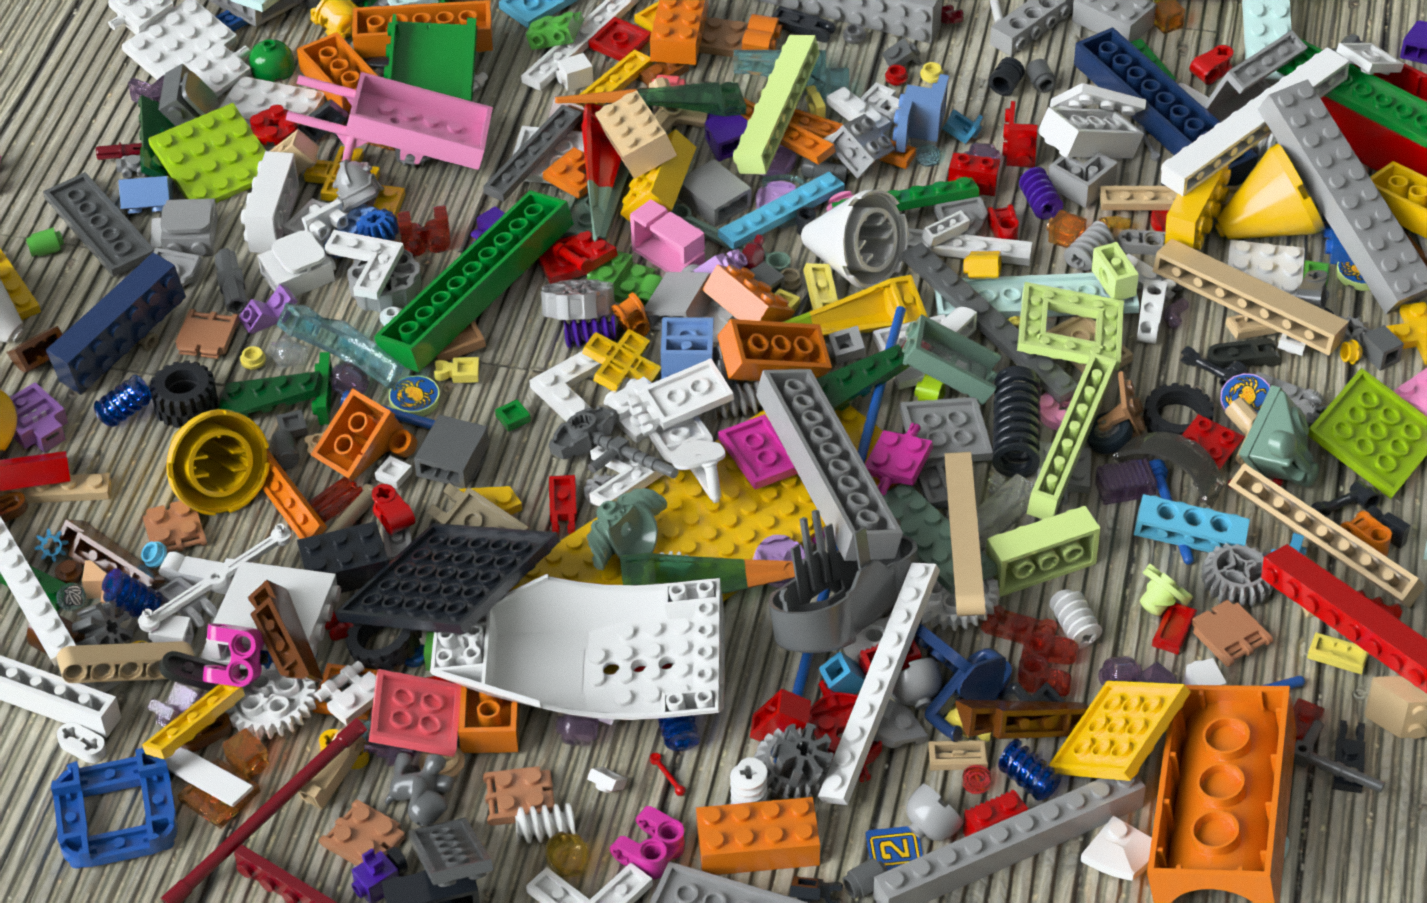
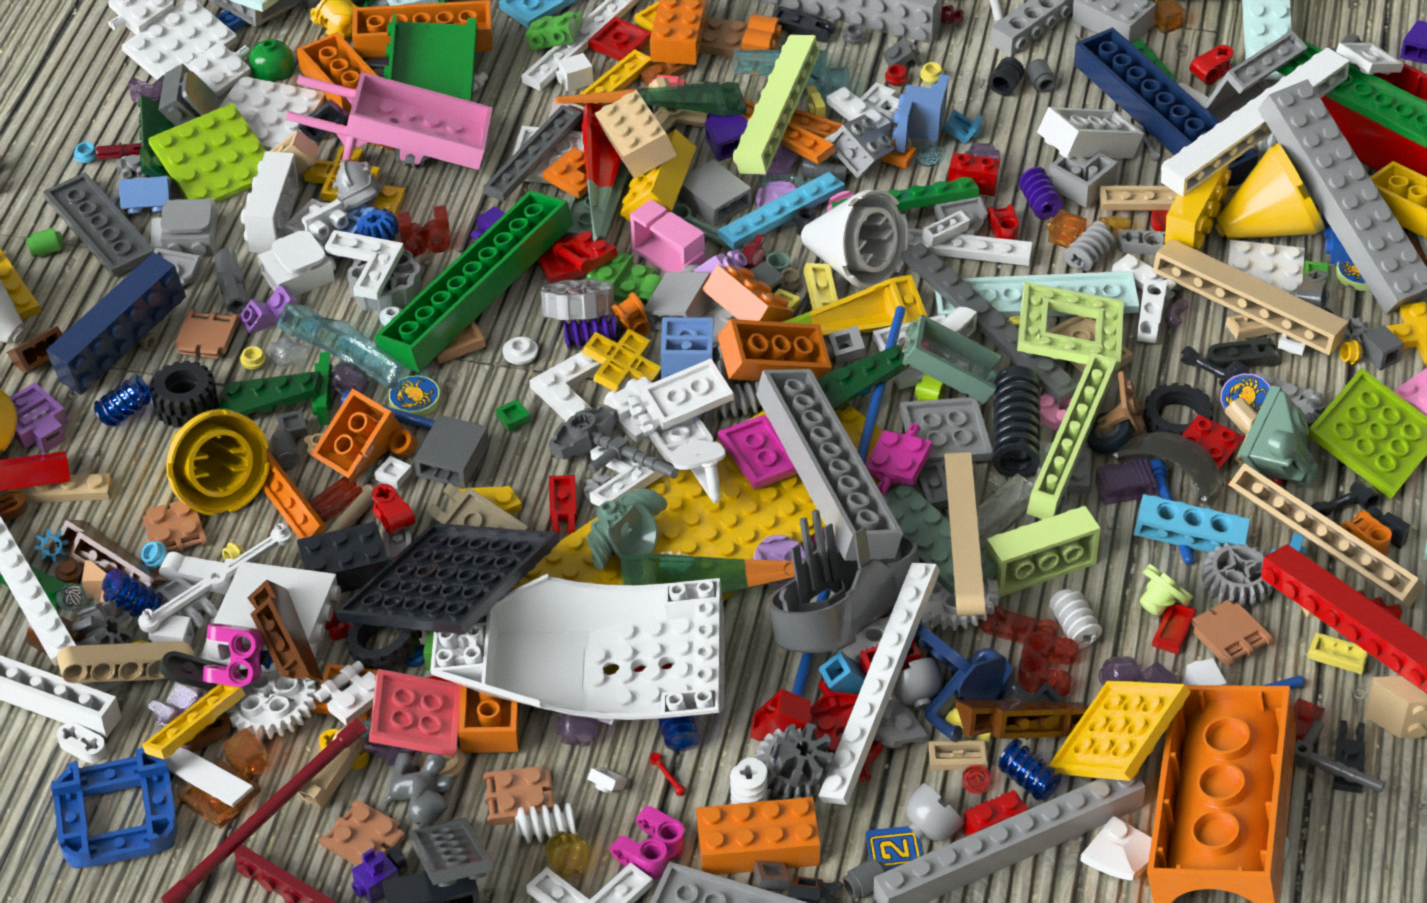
(85, 152): none -> medium azure plate
(232, 551): none -> light yellow plate
(264, 122): red plate -> none
(461, 370): light yellow plate -> none
(520, 350): none -> white piece
(771, 875): none -> flat silver plate
(983, 265): yellow brick -> none
(1021, 141): red bracket -> none
(1087, 94): white plate -> none
(1115, 271): yellowish green brick -> none

